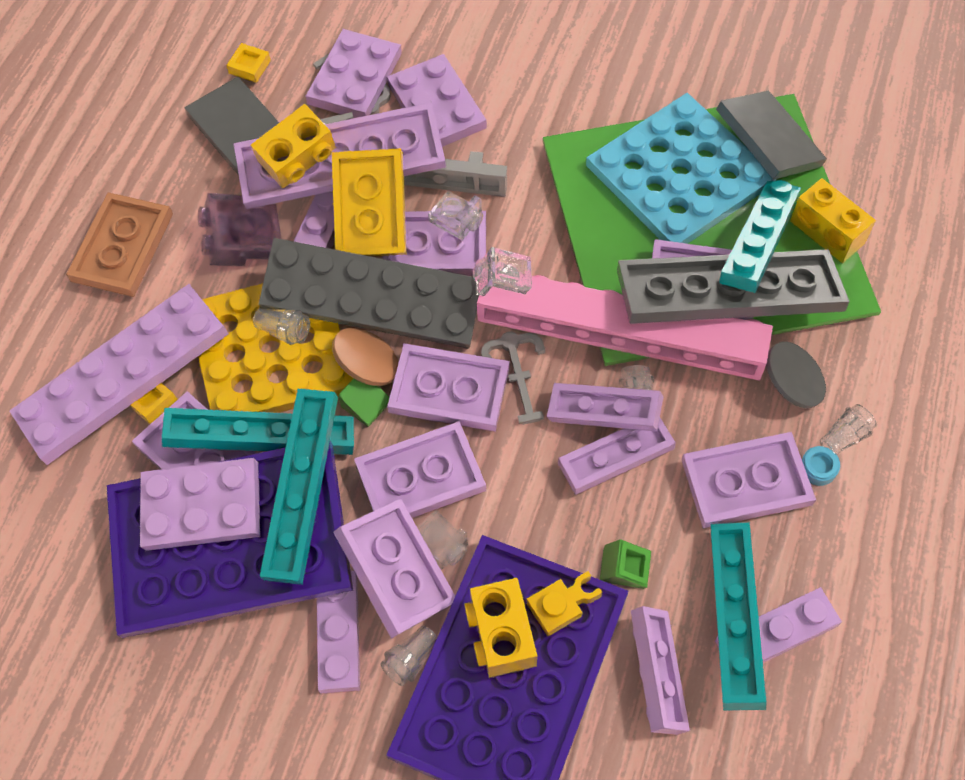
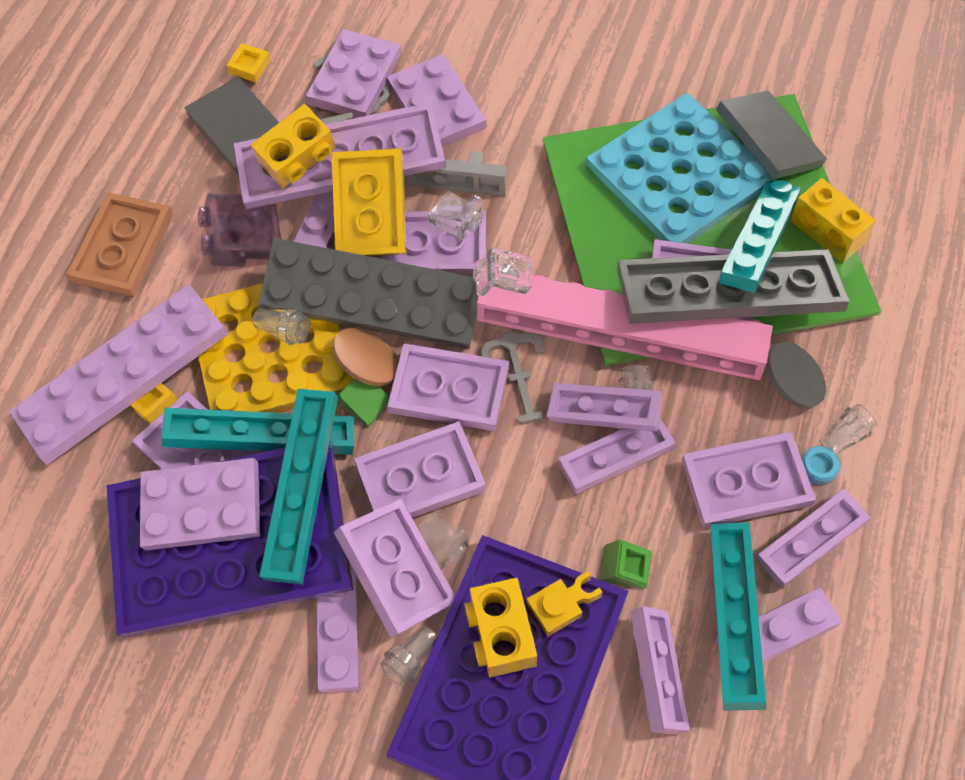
(812, 538): none -> lavender plate

